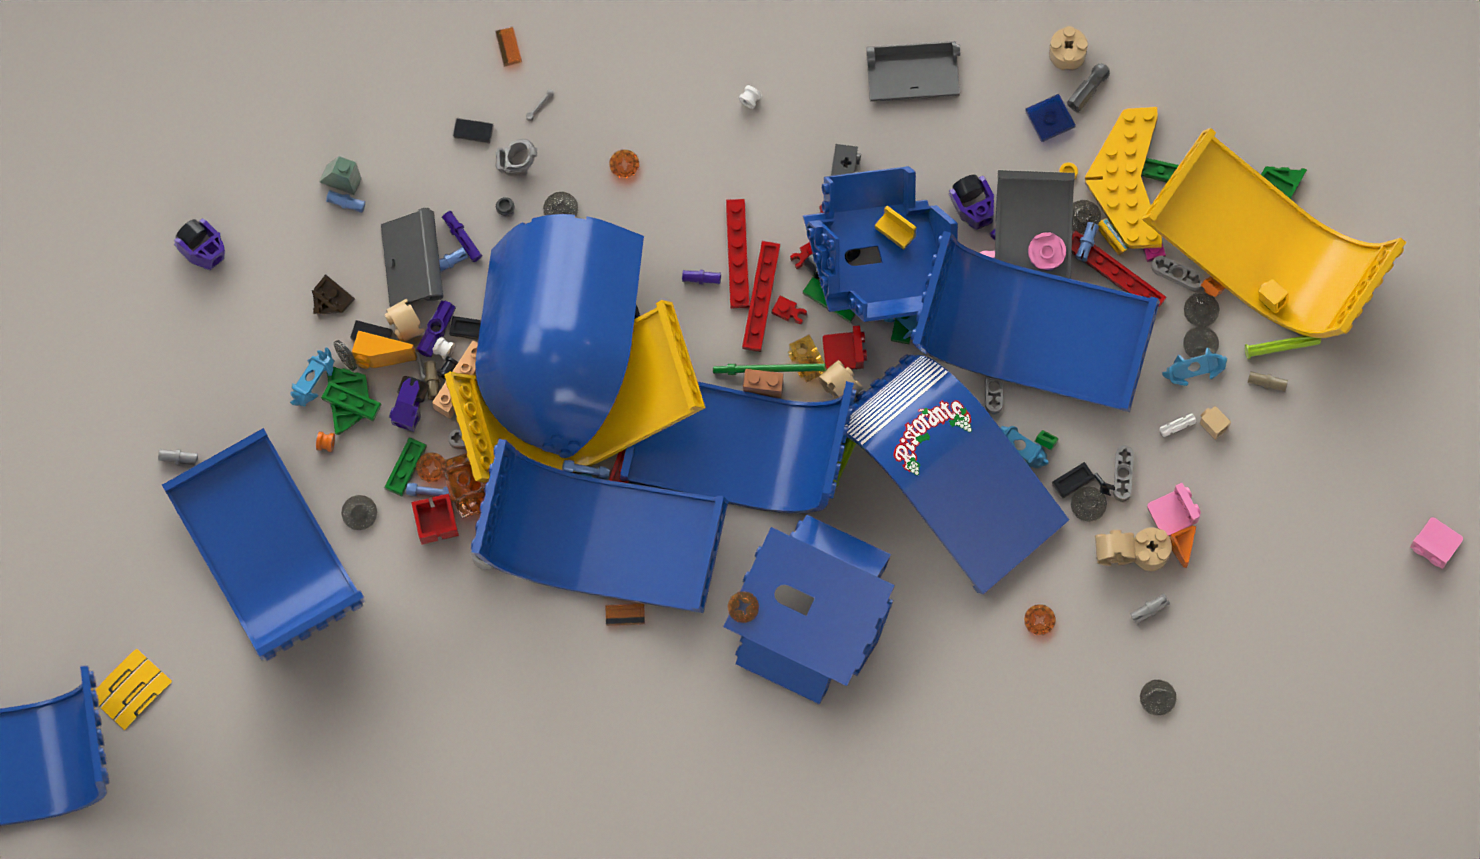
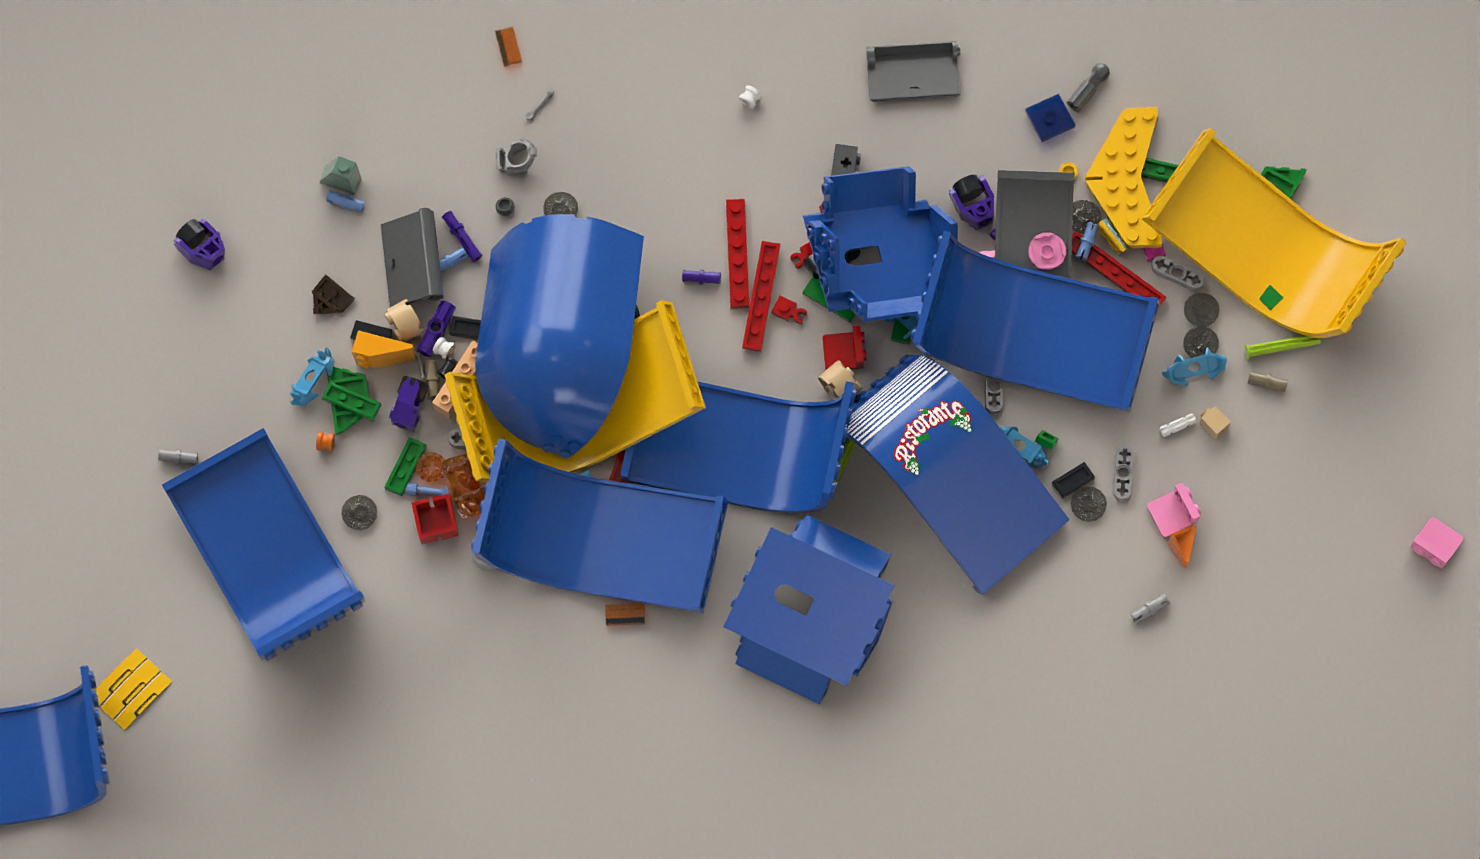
(345, 355): clear smoke wheel -> none
(473, 130): black tile -> none
(601, 472): medium blue bar -> none
(629, 157): clear orange gear -> none
(733, 369): green bar -> none
(751, 610): clear orange gear -> none
(763, 383): nougat brick -> none
(812, 356): clear yellow brick -> none
(896, 228): yellow panel -> none
(1039, 610): clear orange gear -> none
(1076, 49): tan brick -> none
(1104, 487): black hand -> none
(1115, 548): tan brick -> none
(1157, 540): tan brick -> none
(1158, 697): clear smoke wheel -> none
(1212, 287): orange plate -> none
(1273, 295): yellow brick -> none

